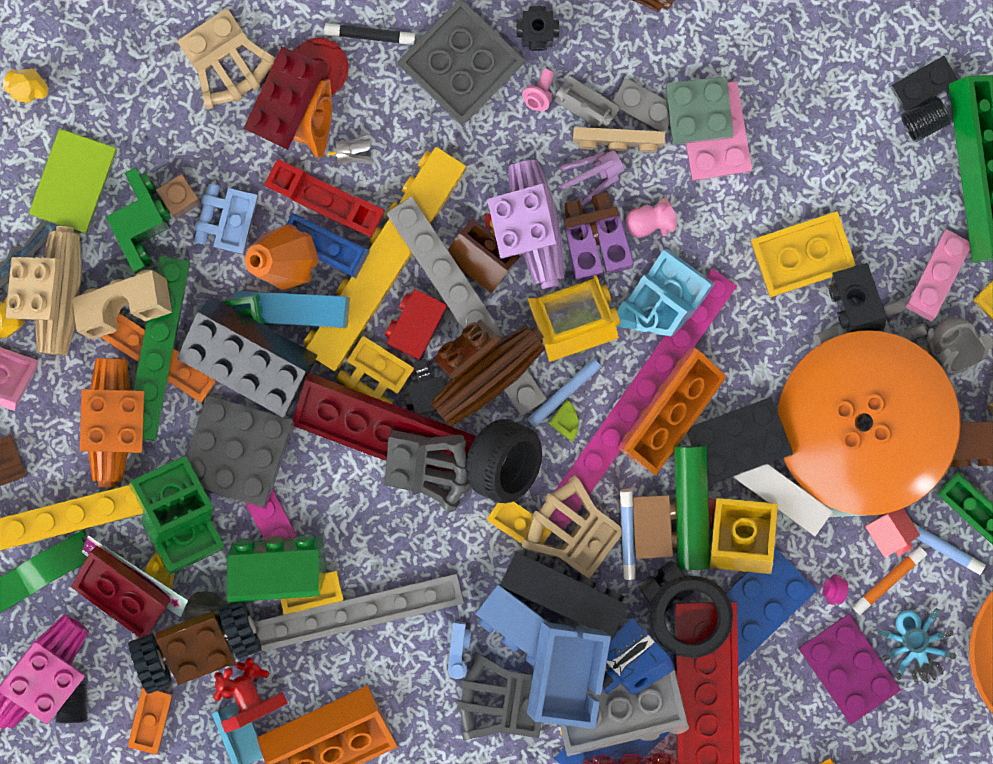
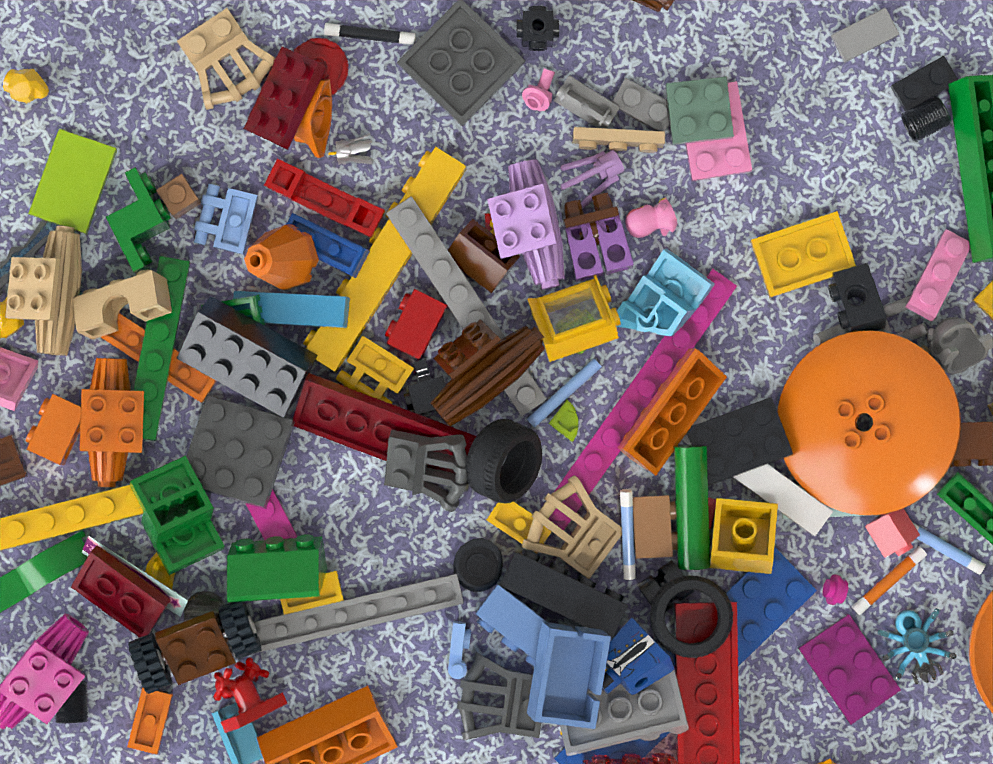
(56, 430): none -> orange brick
(478, 565): none -> black piece
(864, 35): none -> light grey tile

